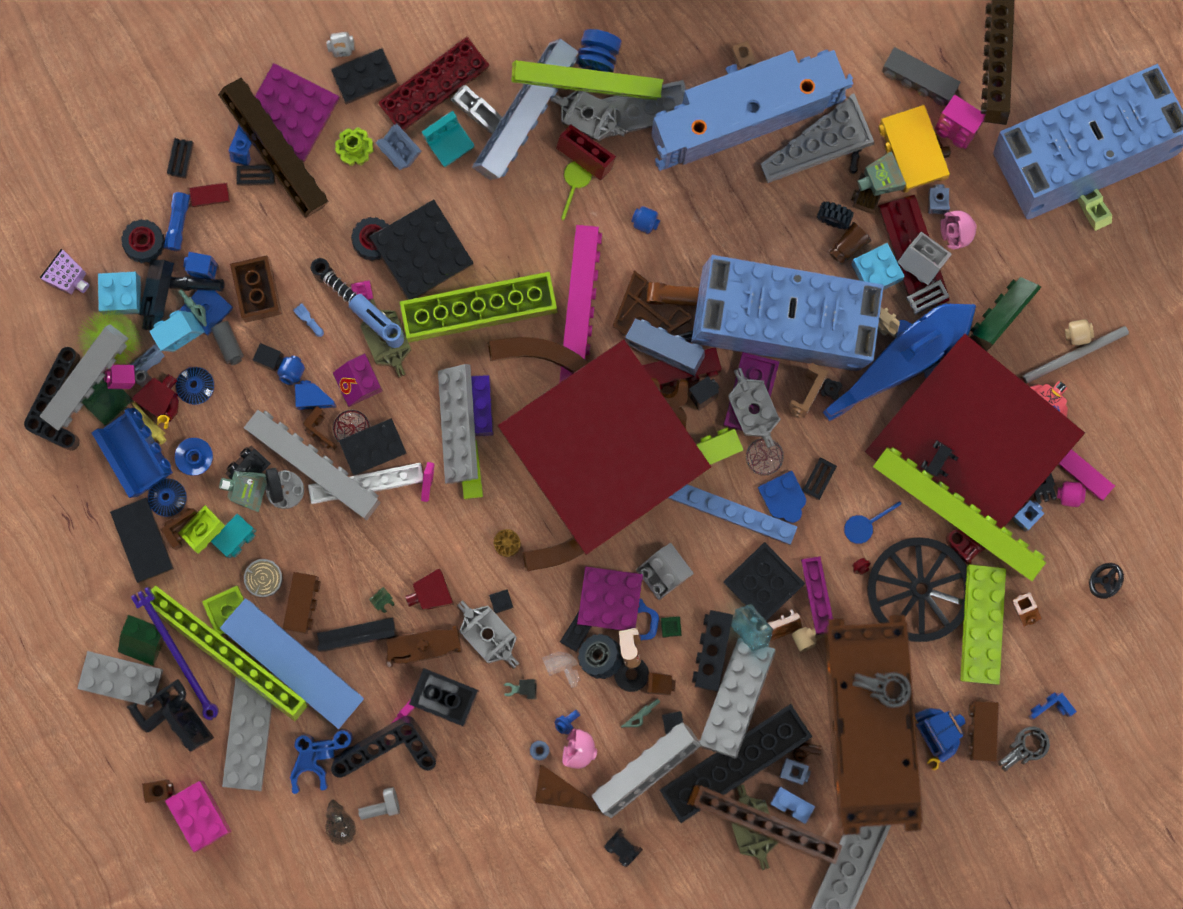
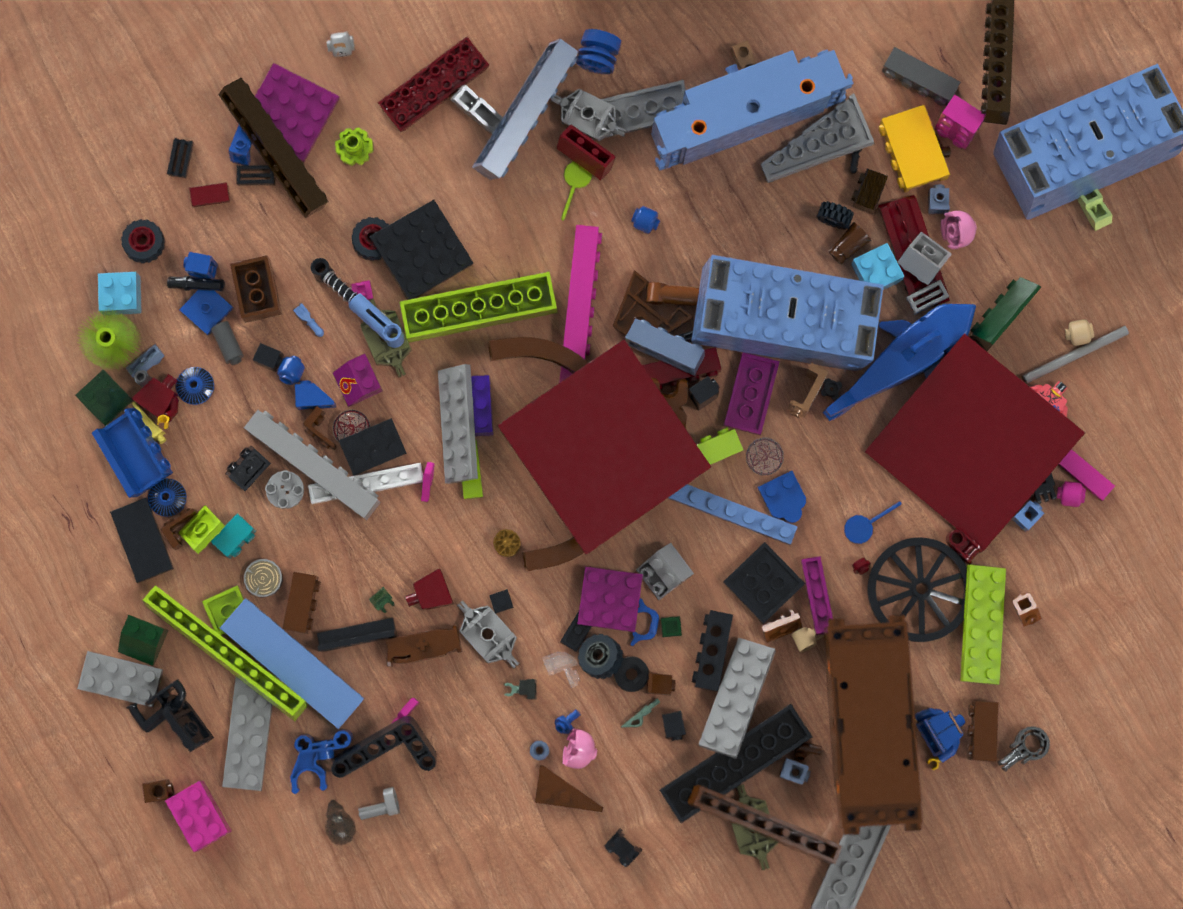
(44, 397): black beam -> none
(65, 274): lavender torso -> none
(84, 376): light grey brick -> none
(120, 377): dark pink brick -> none
(145, 601): dark purple hinge -> none
(155, 292): black hinge -> none
(176, 331): medium azure brick -> none
(179, 207): blue axle -> none
(187, 449): blue dish -> none
(201, 316): sand green hand -> none
(245, 489): sand green torso -> none
(274, 485): black tyre -> none
(364, 76): black plate -> none
(399, 147): sand blue bracket -> none
(444, 697): black slope -> none
(447, 139): teal bracket -> none
(586, 80): lime tile -> none
(628, 642): leg -> none
(646, 770): light grey brick -> none
(752, 627): clear light blue brick -> none
(754, 392): light grey plate -> none
(785, 800): medium blue brick -> none
(812, 492): black tile -> none
(872, 685): dark grey pin -> none
(882, 176): sand green torso -> none
(888, 323): tan piece -> none
(939, 459): black piece -> none
(960, 514): lime brick -> none
(1063, 706): blue bracket -> none
(1108, 581): black piece -> none

